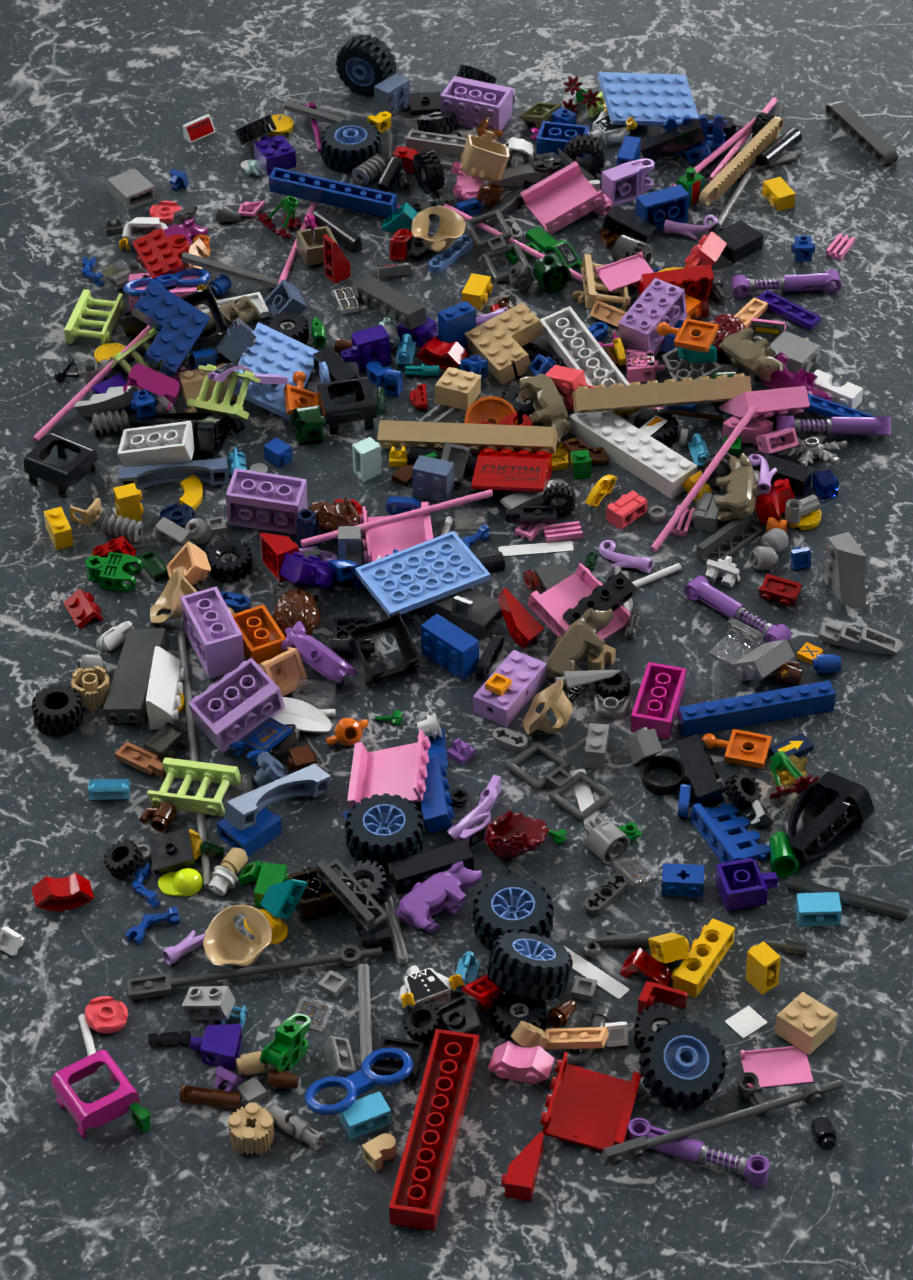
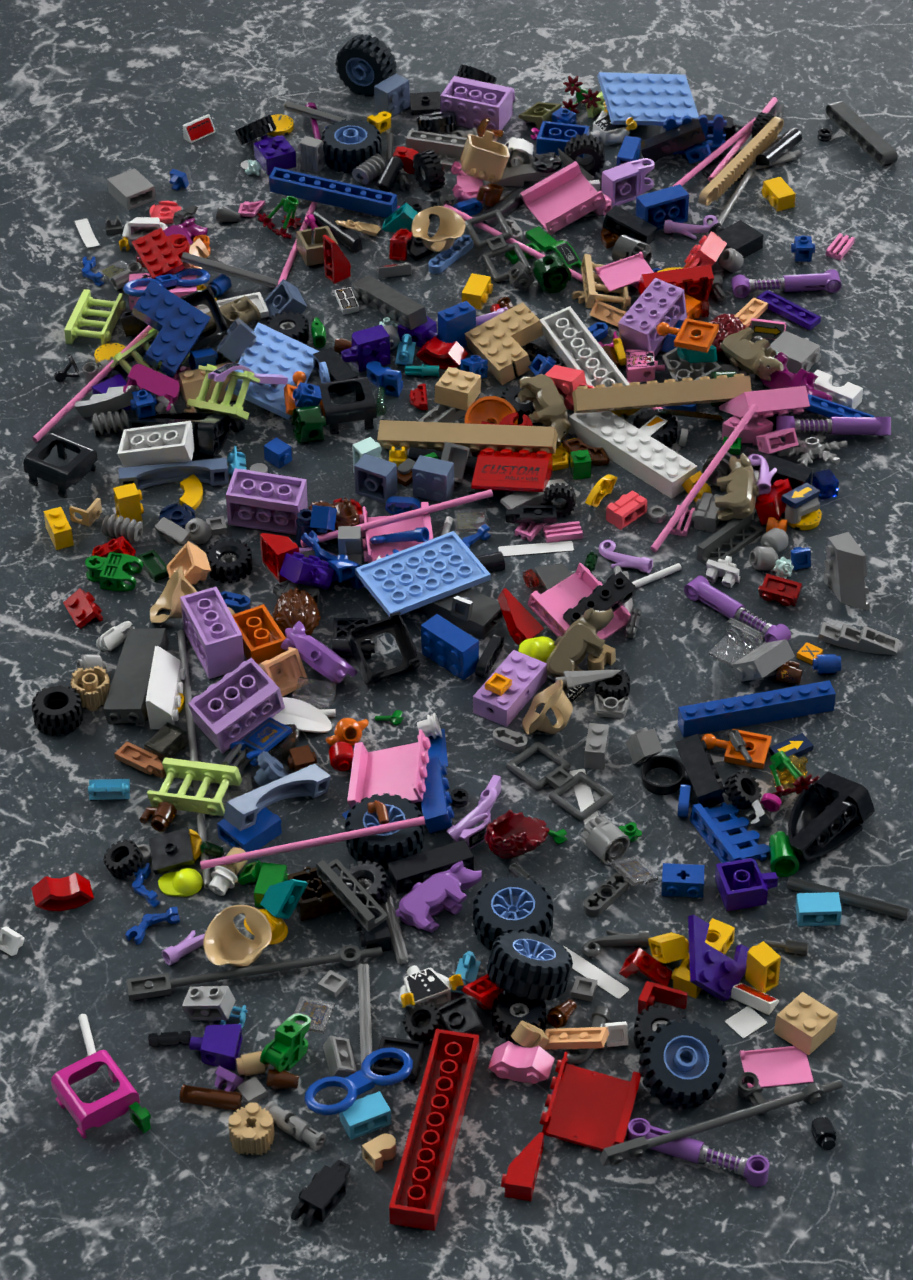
(86, 233): none -> white sticker
(106, 1014): coral tile -> none
(241, 757): none -> dark grey tile
(307, 395): none -> blue brick
(311, 154): none -> light grey brick
(311, 540): none -> blue piece
(312, 842): none -> bright pink piece
(322, 1193): none -> black hinge
(323, 518): none -> blue brick
(341, 756): none -> red head
(367, 228): none -> tan piece
(375, 478): none -> sand blue brick
(380, 809): none -> dark orange arm
(406, 466): none -> dark grey piece
(419, 534): none -> blue plant
(460, 751): medium lavender tile -> none
(537, 647): none -> neon yellow cap
(658, 699): dark pink brick -> none
(692, 183): green torso -> none
(698, 450): medium azure hinge -> none
(710, 967): none -> dark purple wing
(731, 260): none -> light grey head
(739, 744): none -> dark grey axle
(754, 998): none -> white slope
(771, 802): none -> dark pink tile
(783, 568): none -> light aqua plant
(800, 495): none -> dark blue tile
(824, 134): none -> black bush

